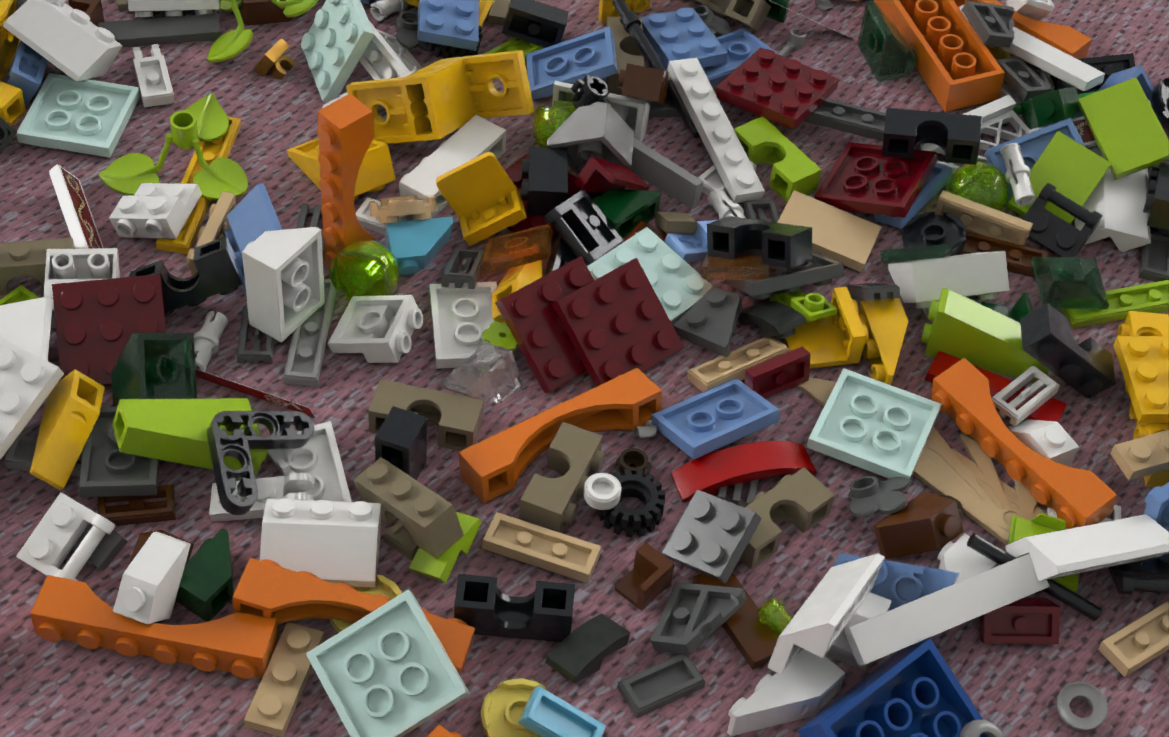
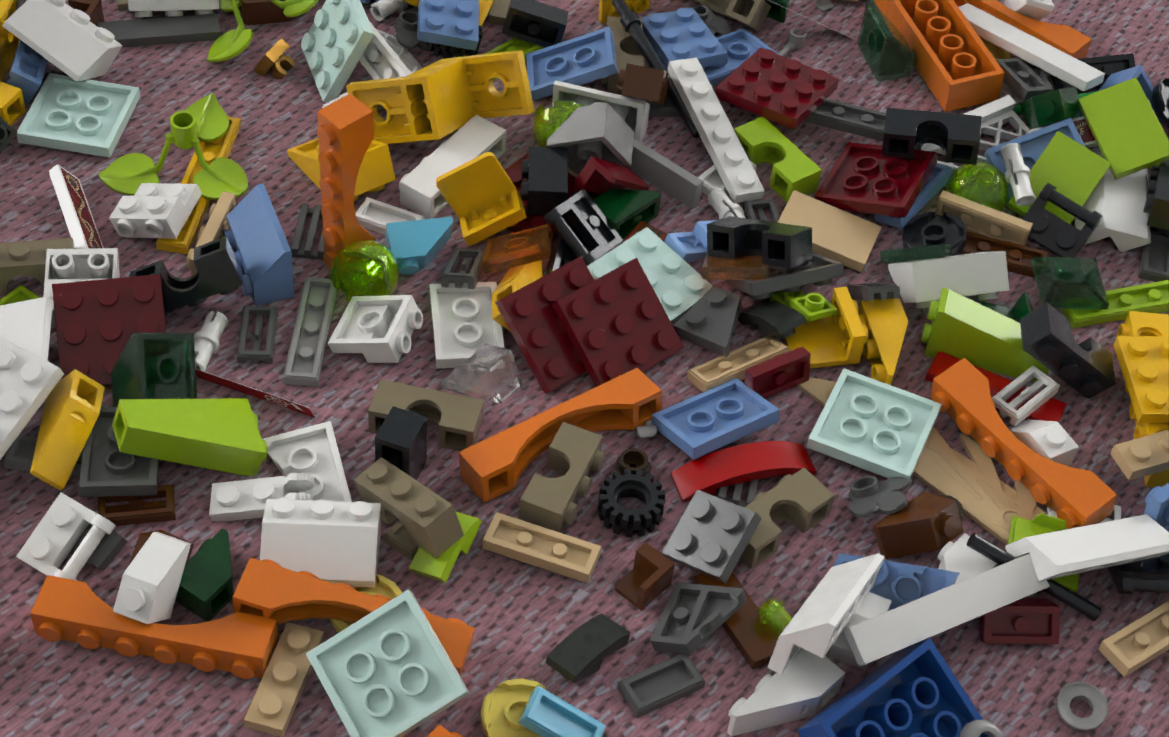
(153, 77): white hinge -> none
(244, 439): black beam -> none
(283, 279): white slope -> none
(394, 207): tan plate -> none
(499, 336): lime plant -> none
(538, 616): black arch -> none
(589, 91): black gear -> none
(602, 491): white tile -> none
(676, 222): dark tan tile -> none
(991, 22): dark grey wing -> none

